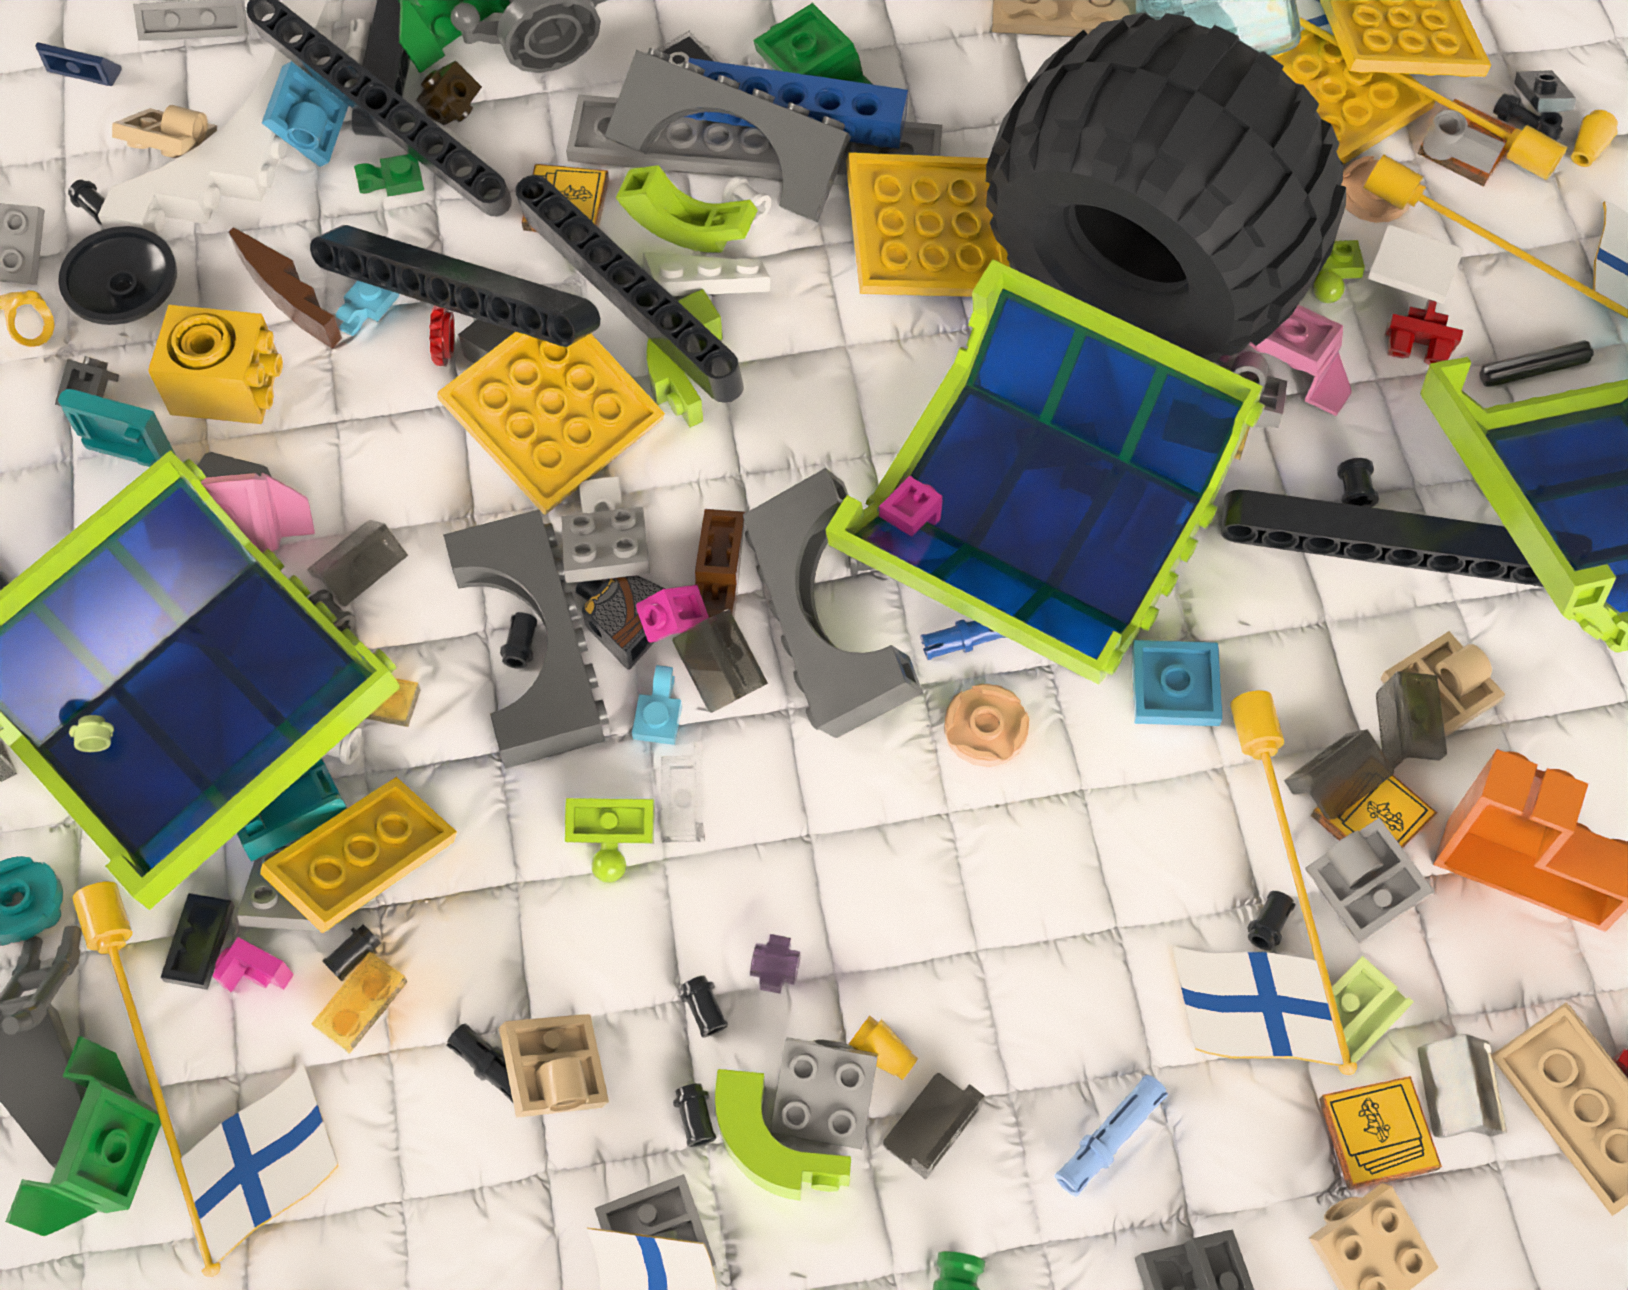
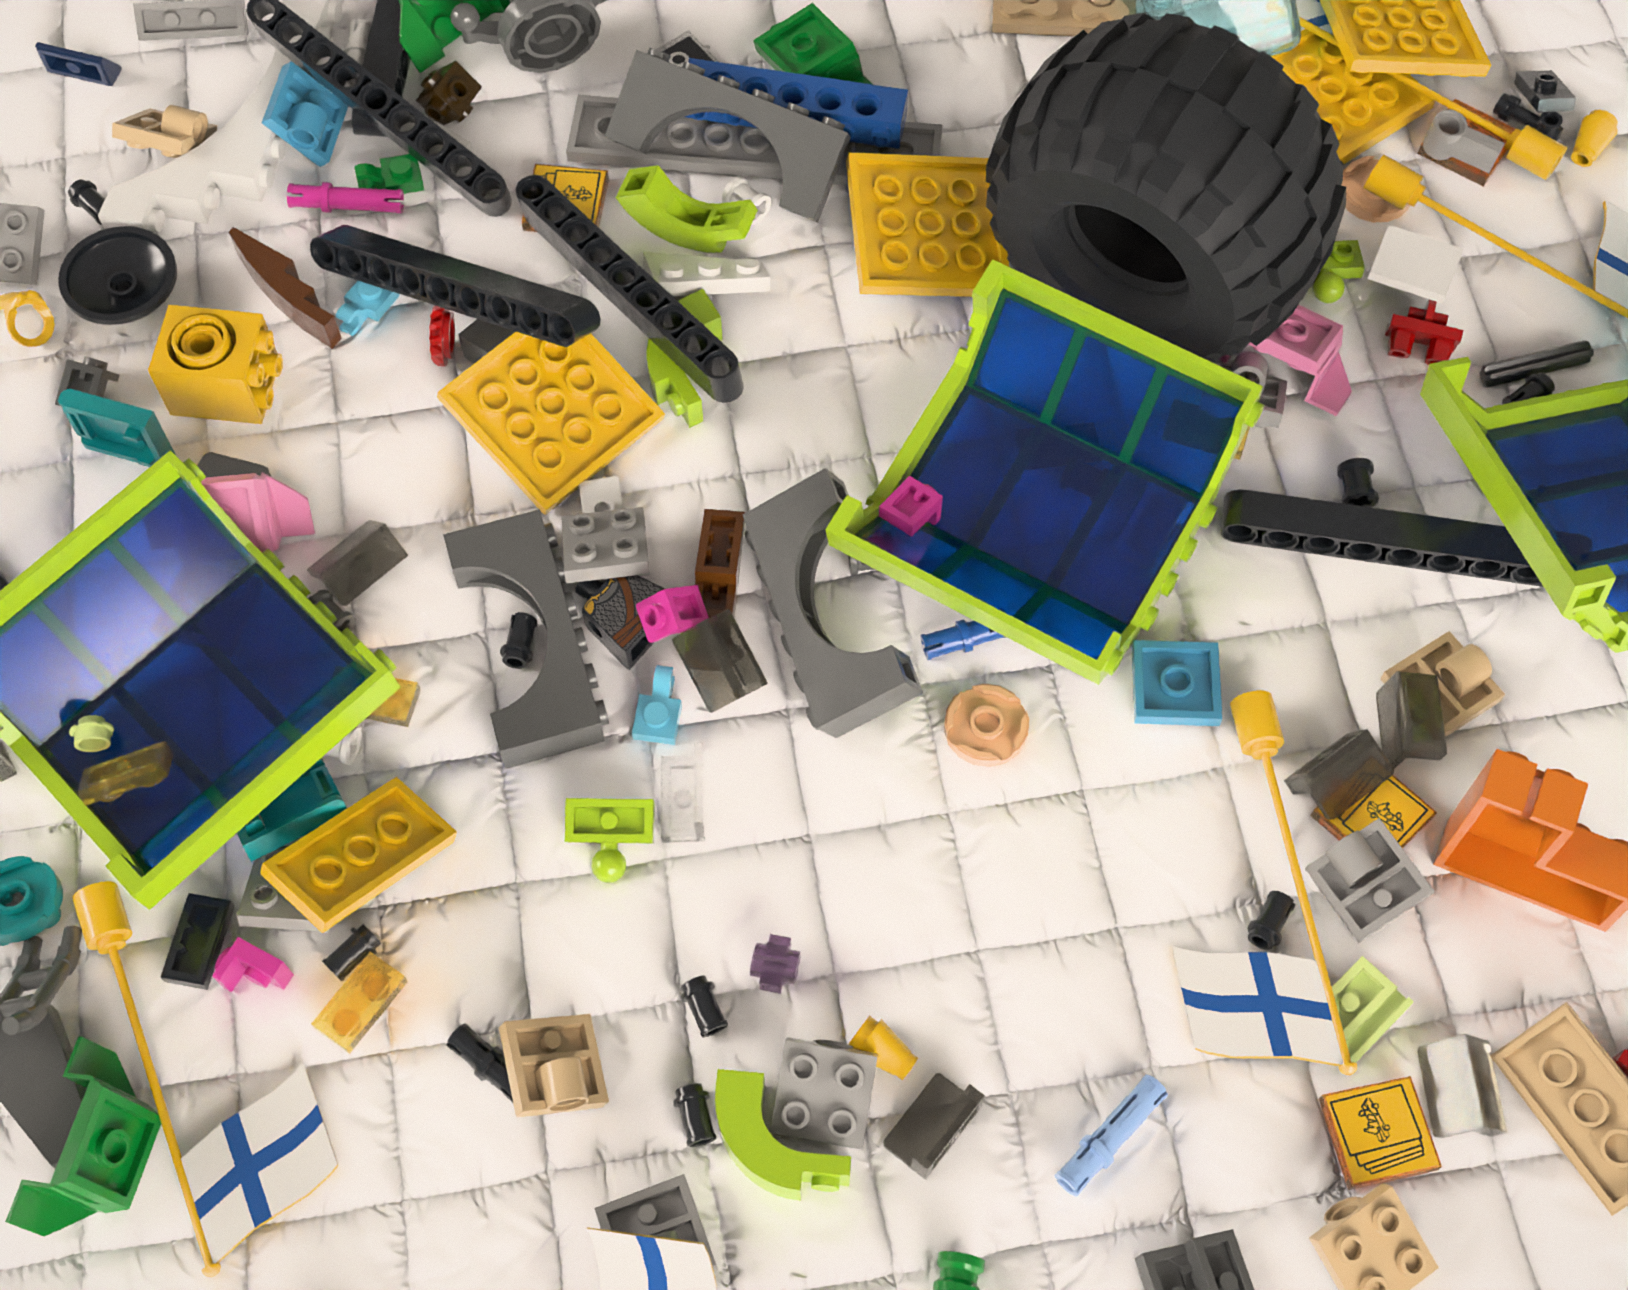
(136, 769): none -> clear yellow plate
(344, 198): none -> dark pink pin
(1535, 386): none -> black pin

